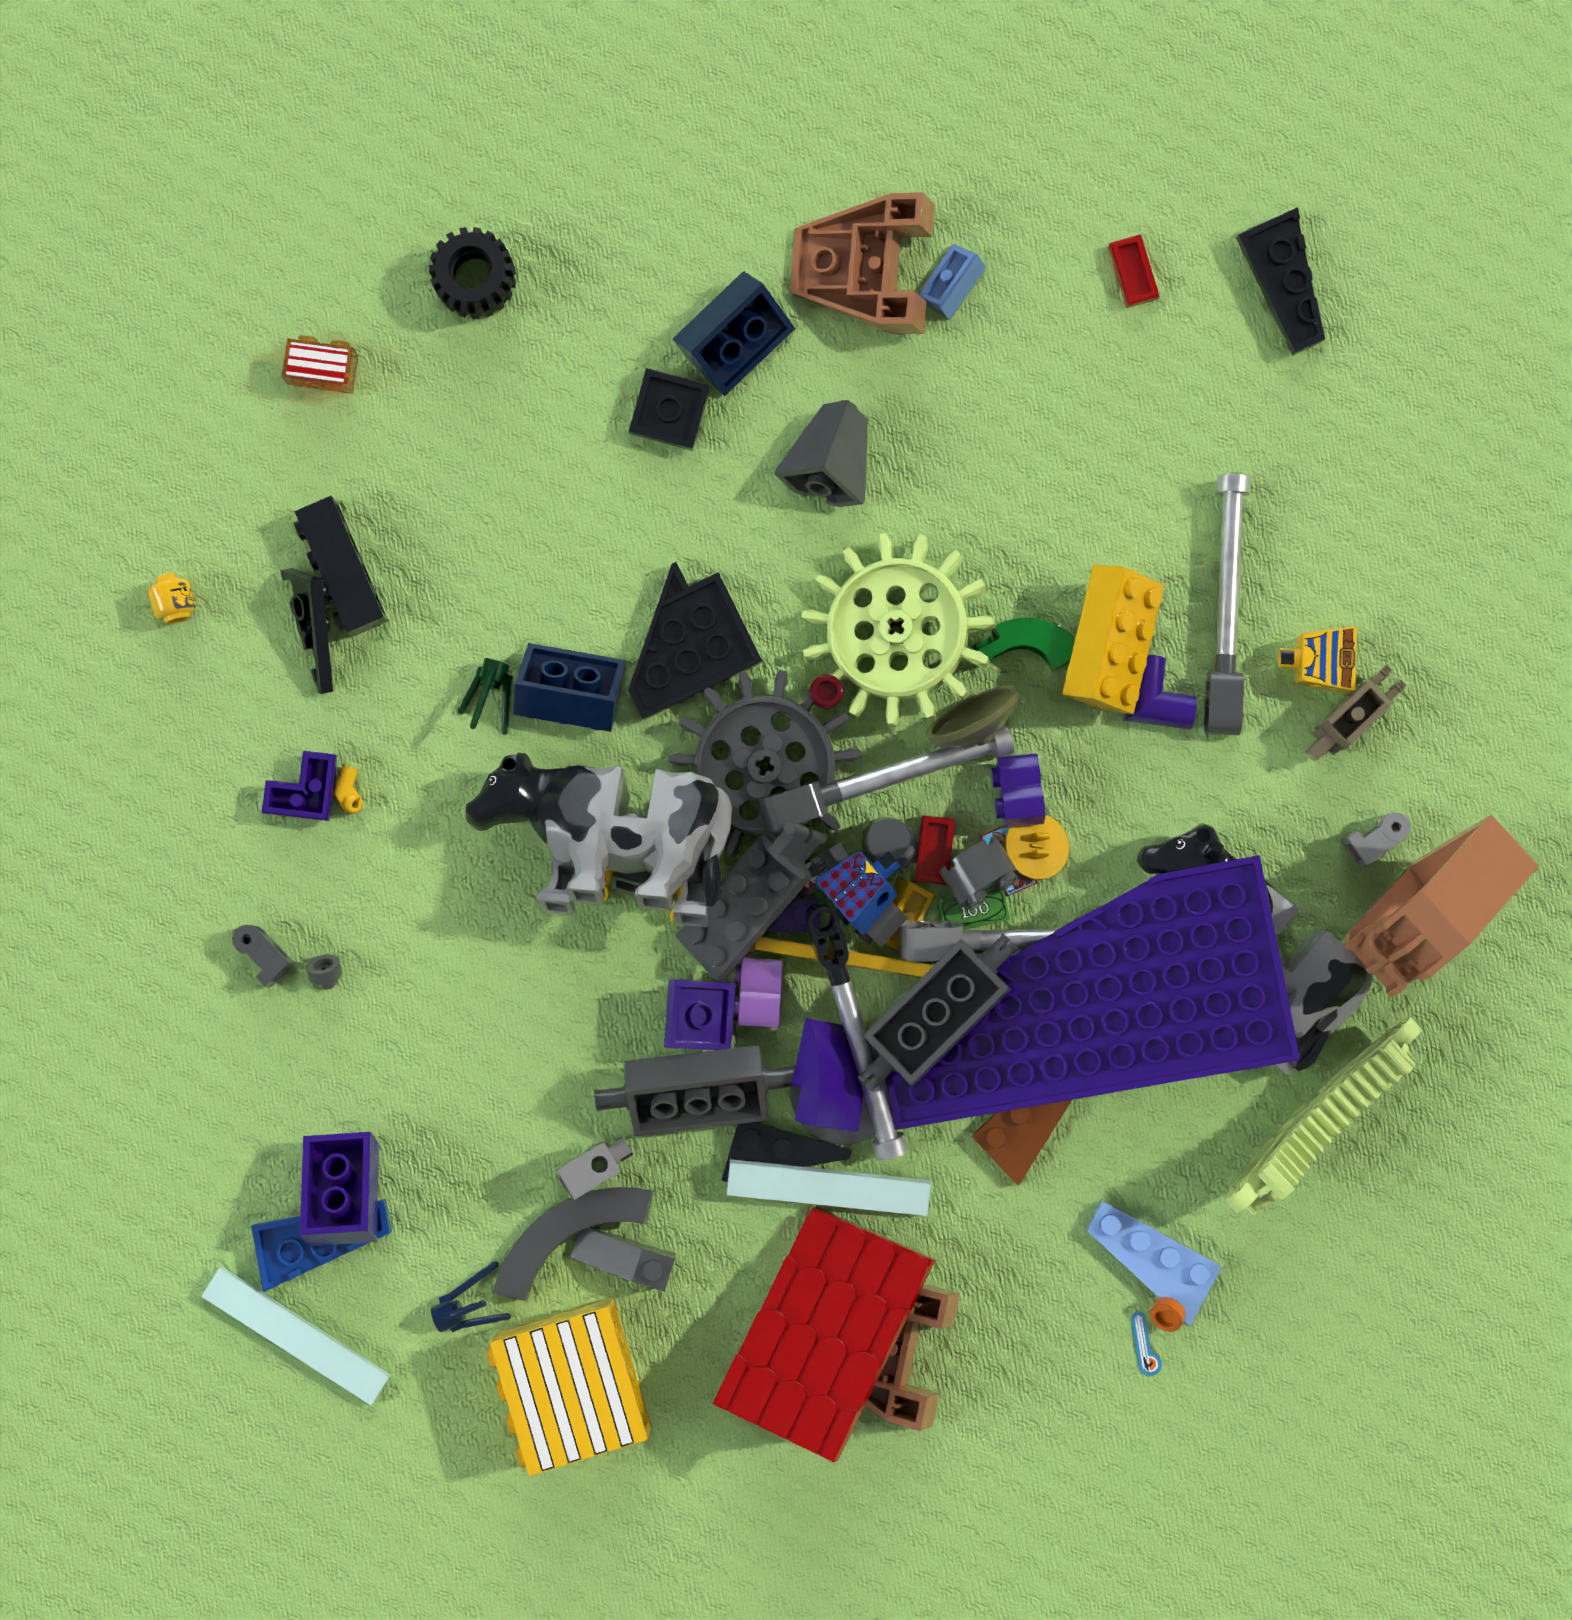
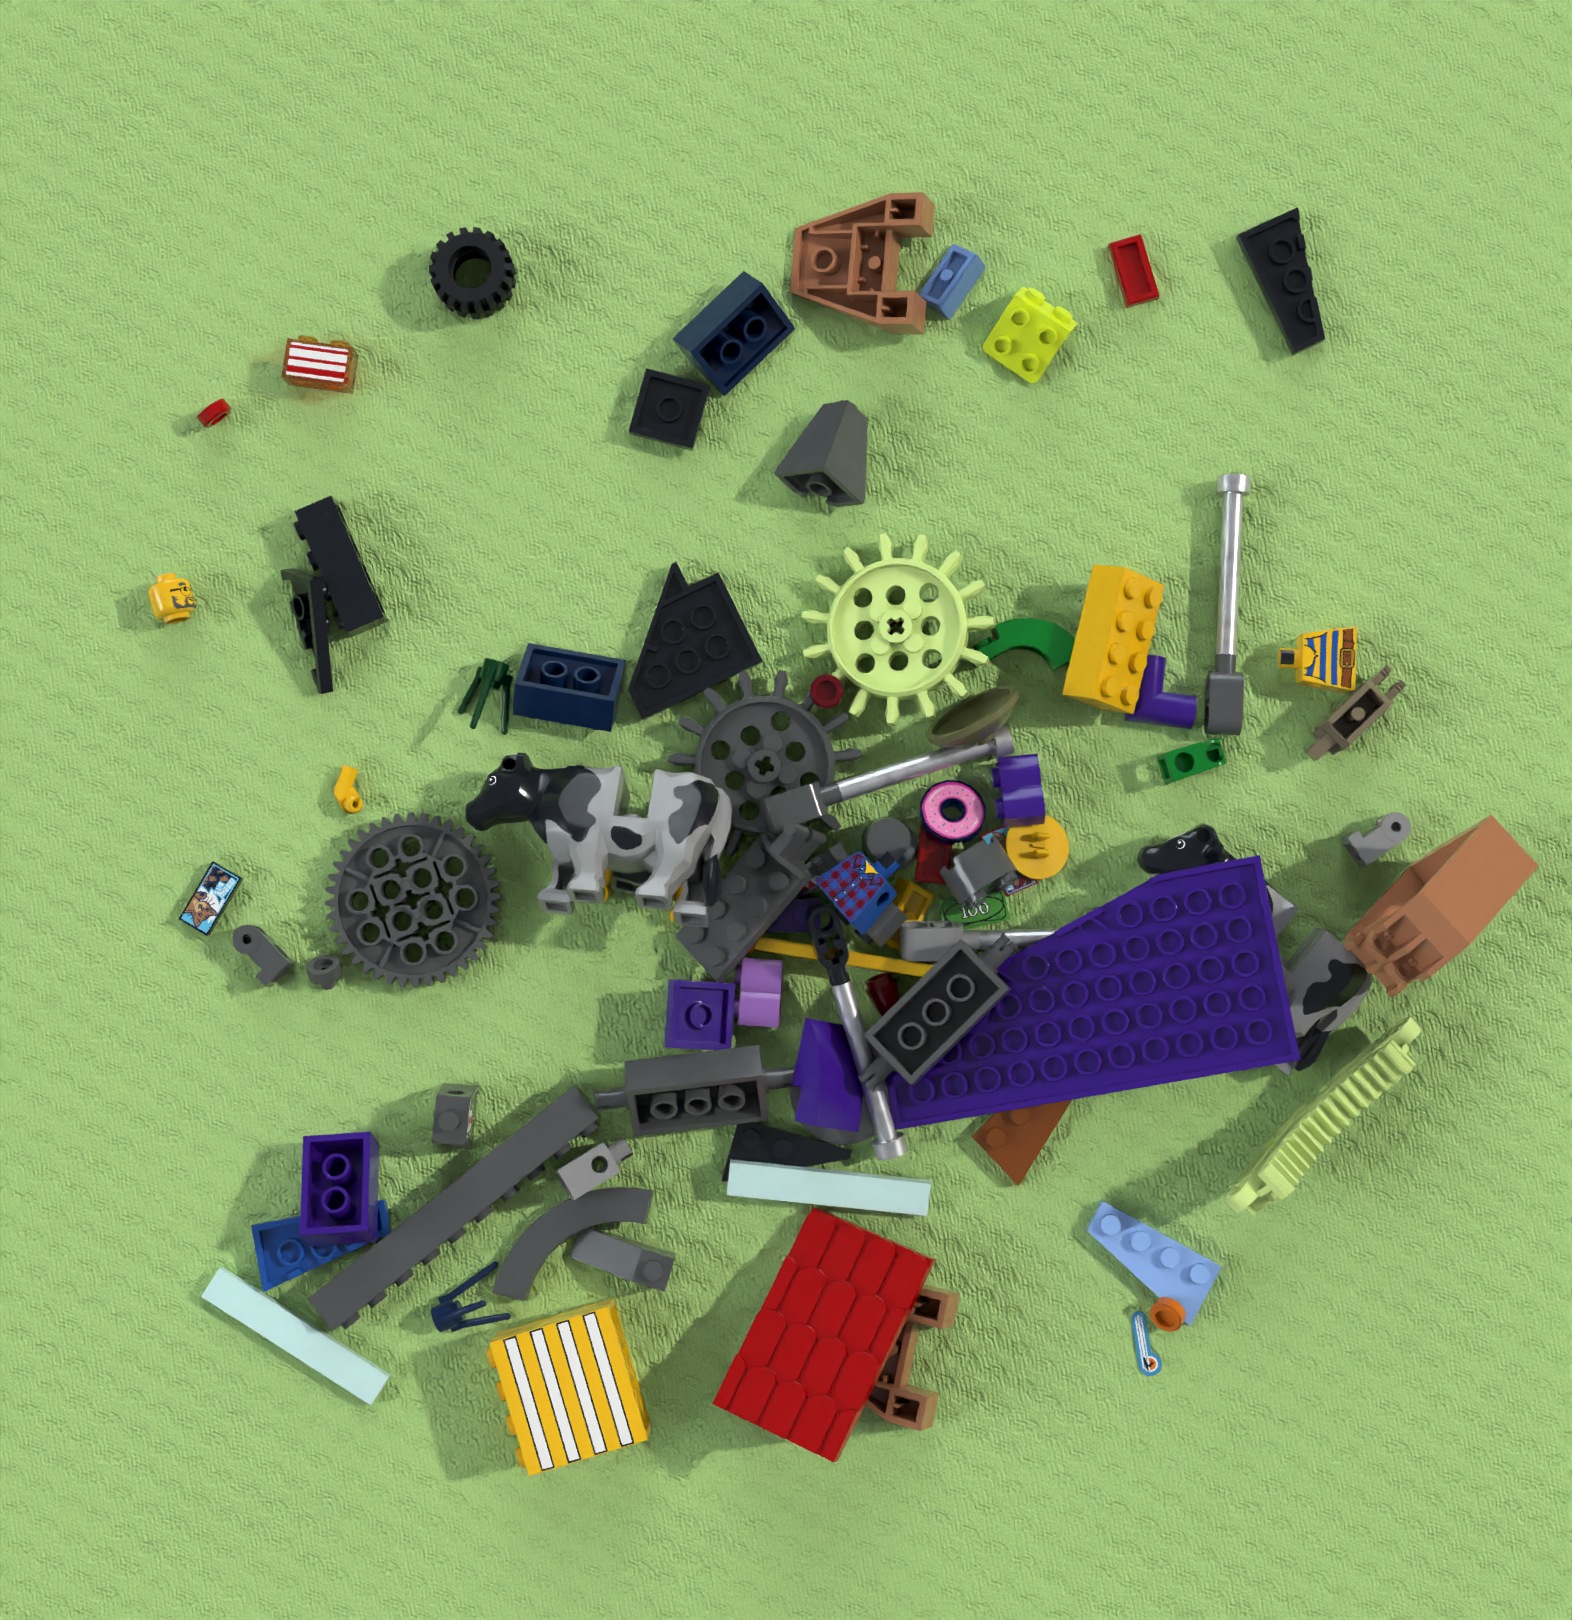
(211, 898): none -> tile
(214, 413): none -> red tile
(311, 796): dark purple brick -> none
(361, 874): none -> dark grey gear
(454, 1207): none -> dark grey brick
(455, 1116): none -> dark grey torso
(882, 991): none -> dark red cone
(957, 795): none -> tile
(1029, 334): none -> neon yellow bracket
(1191, 760): none -> green leg

